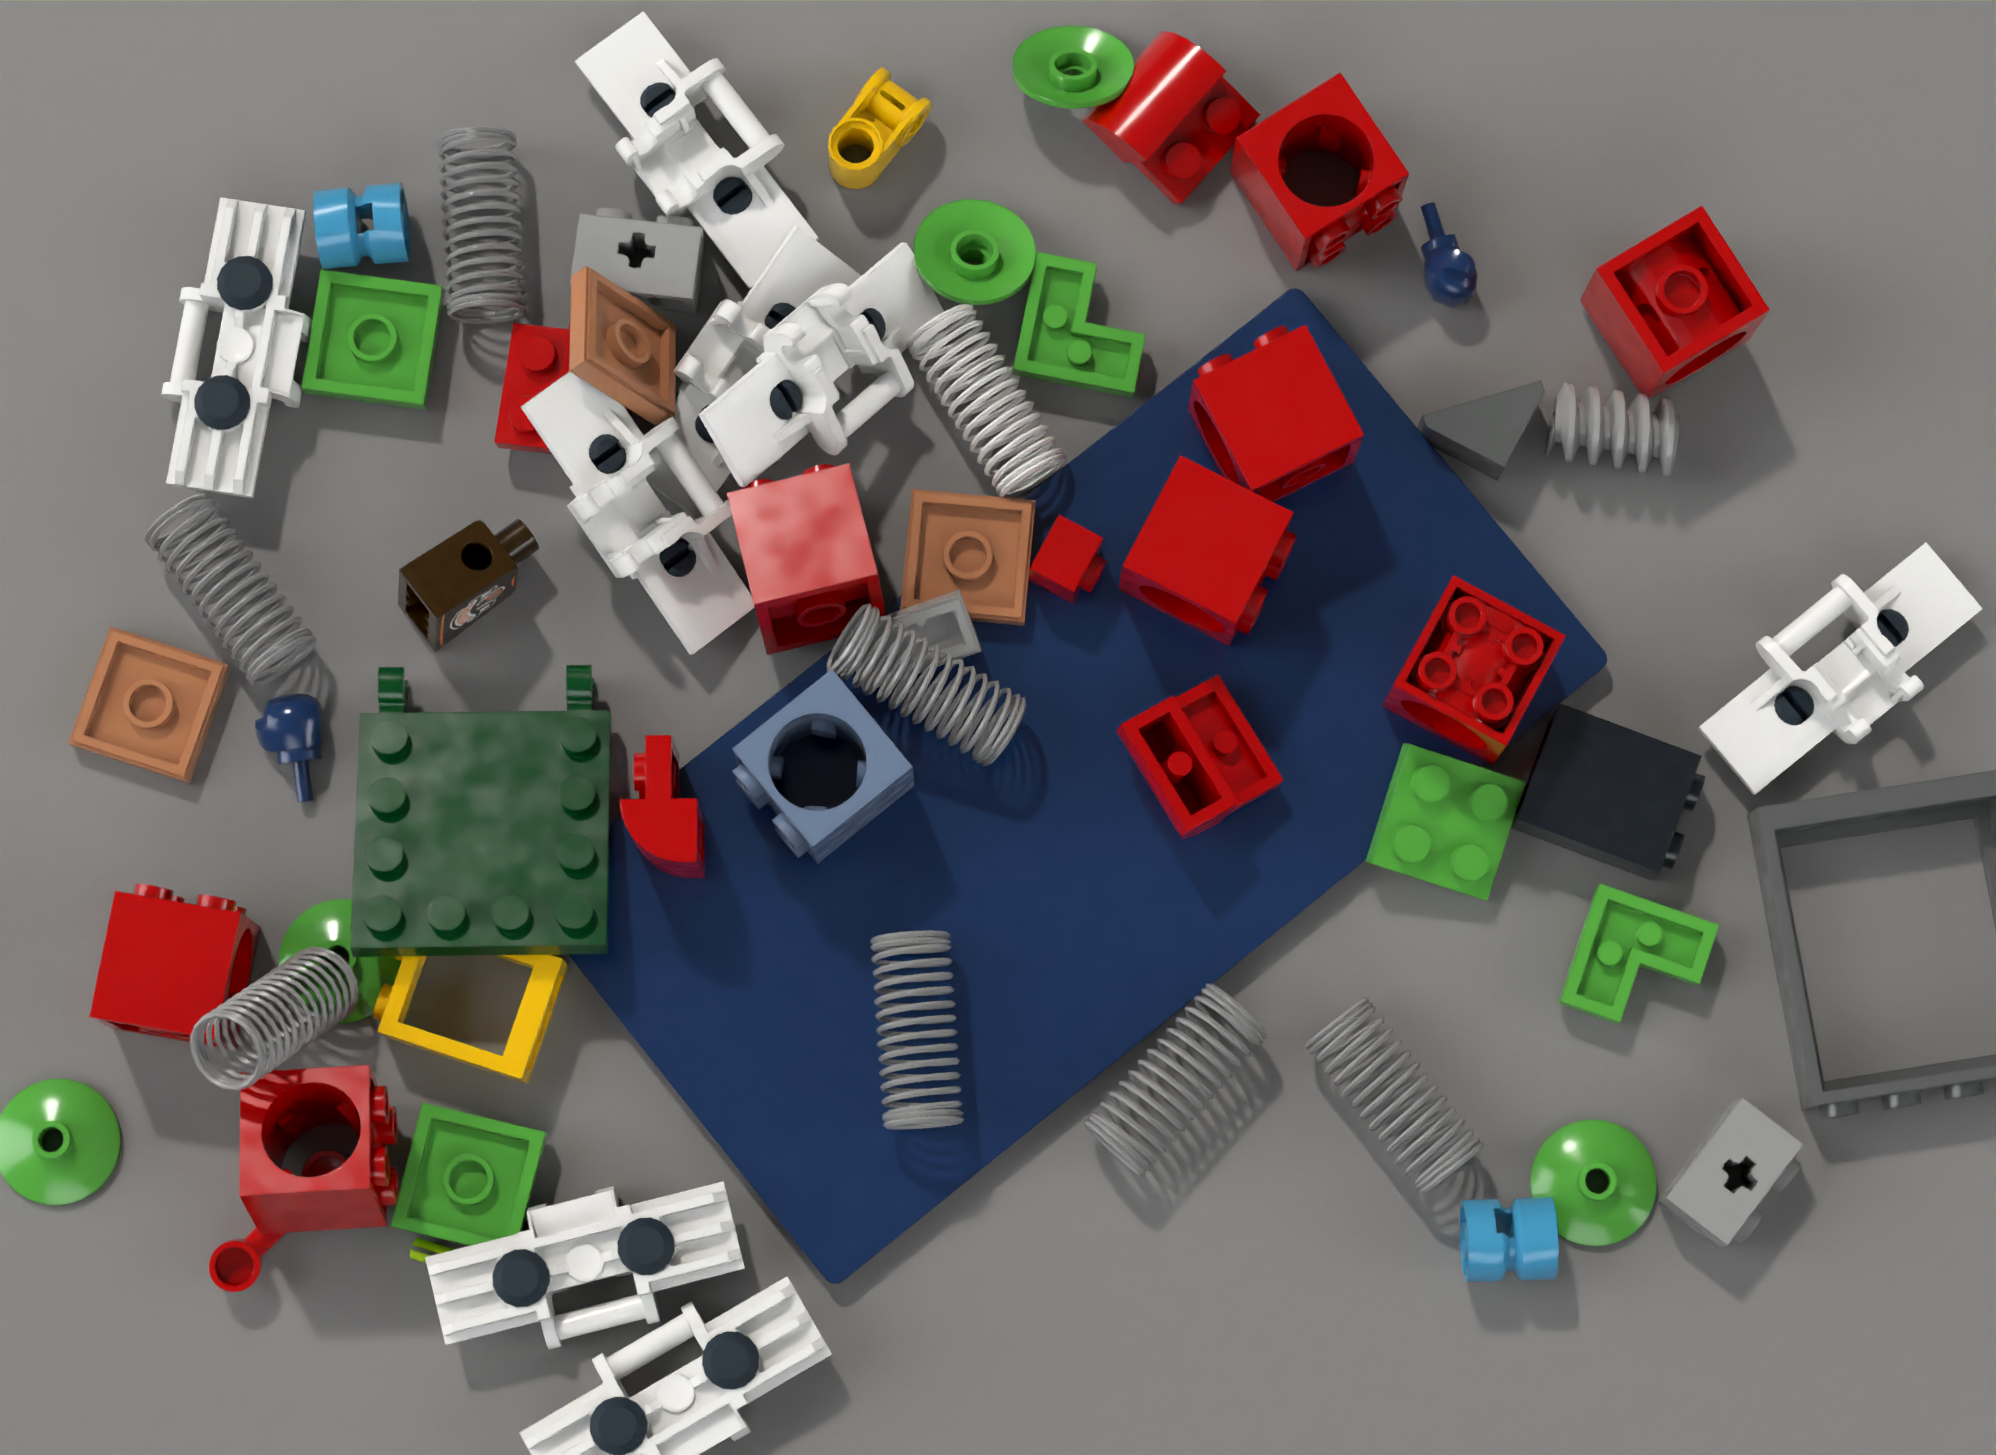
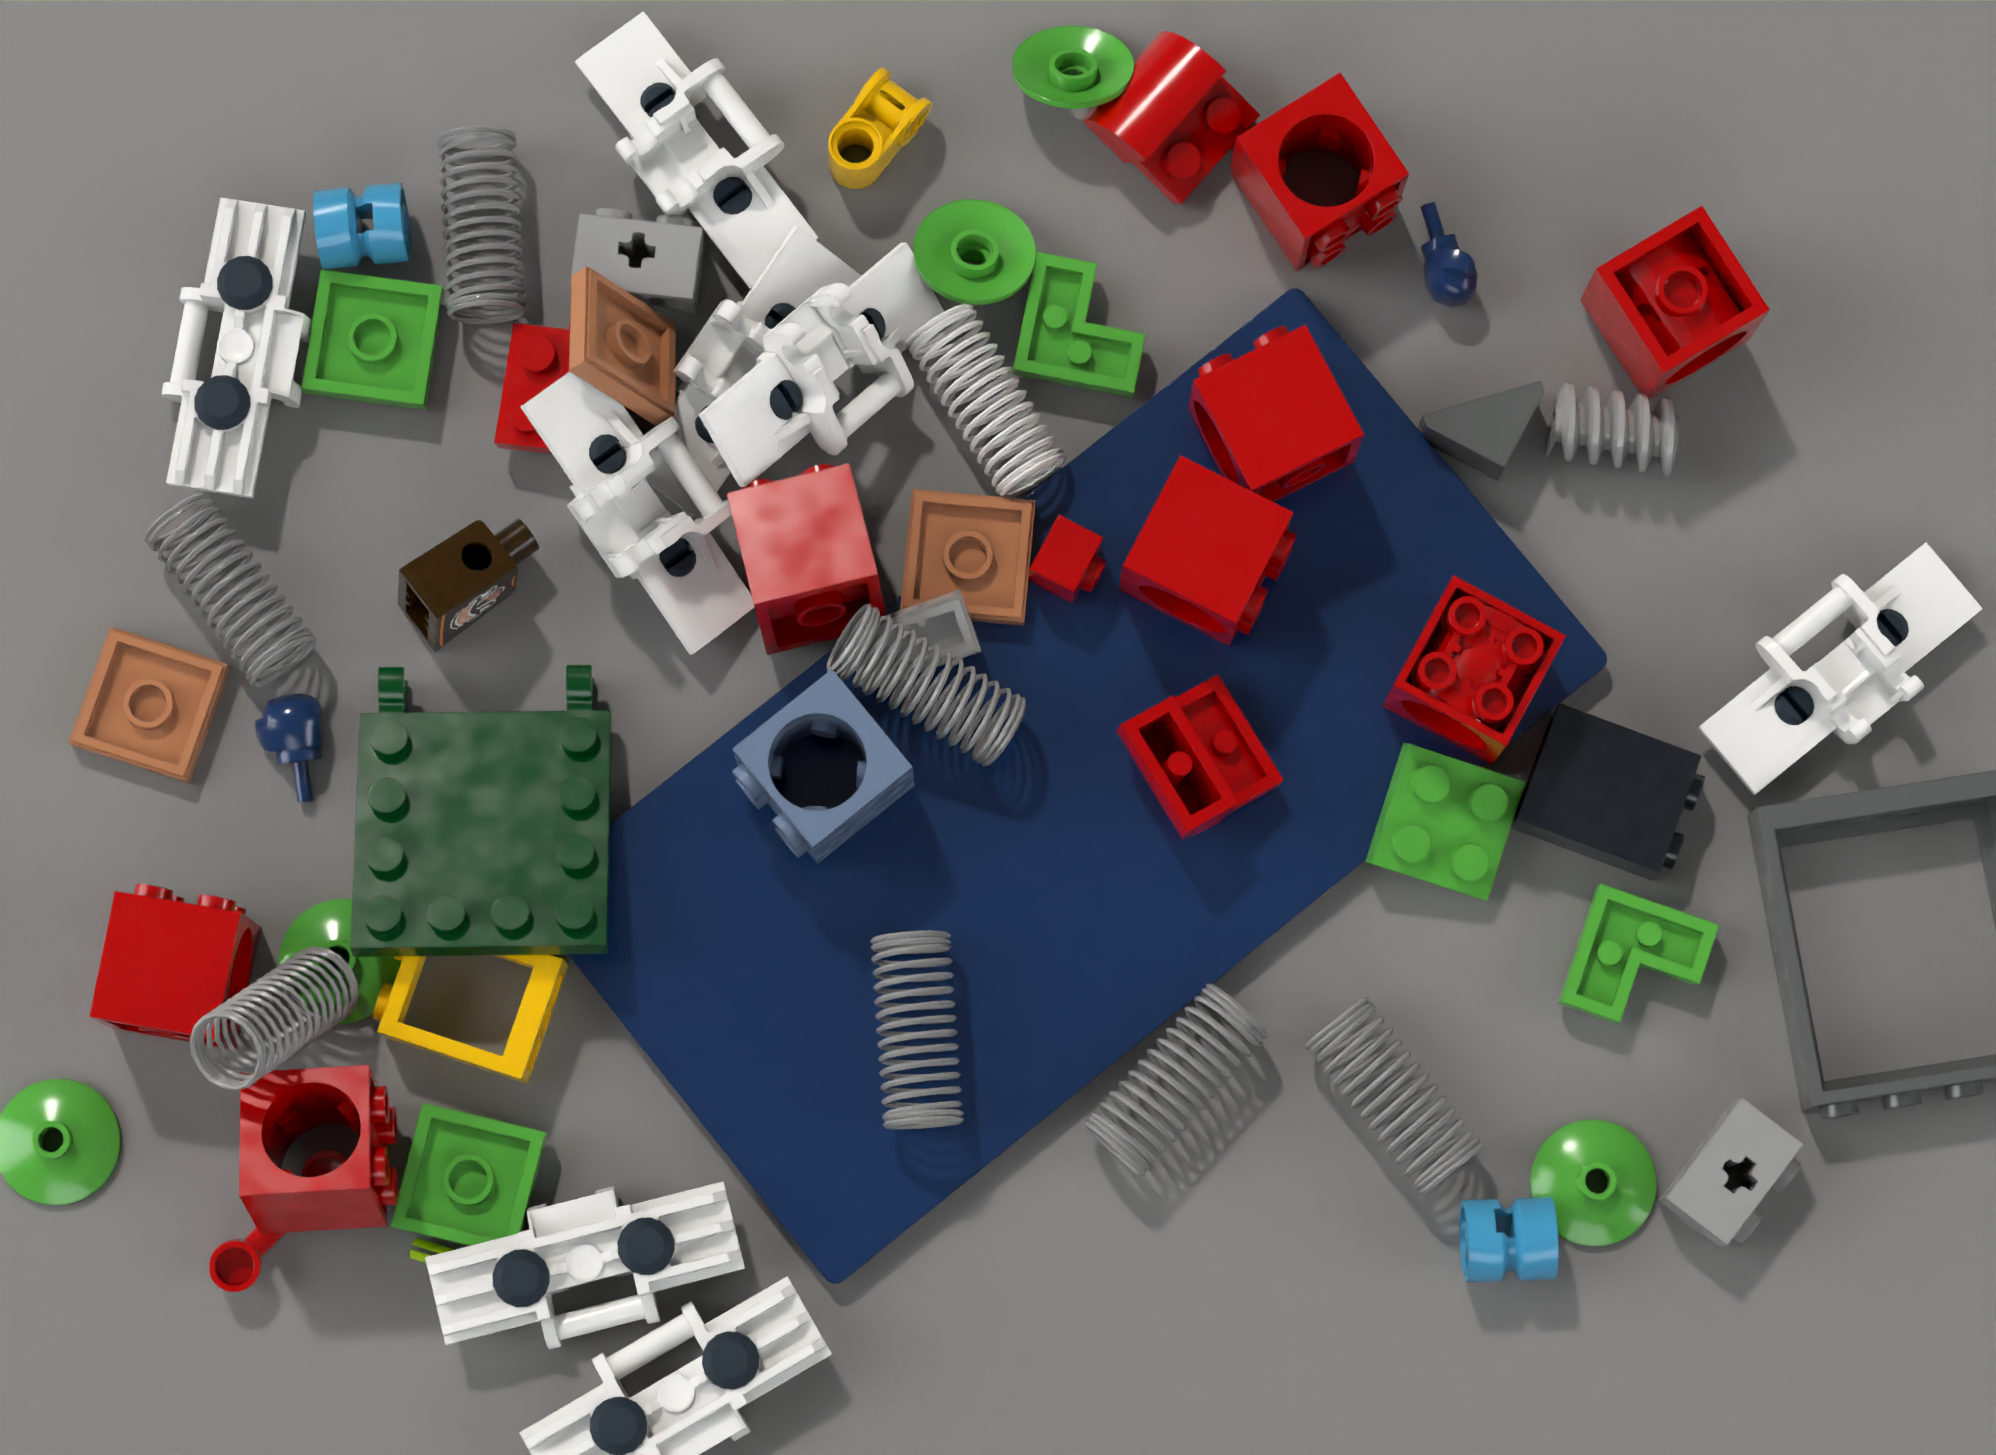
(660, 822): red brick -> none

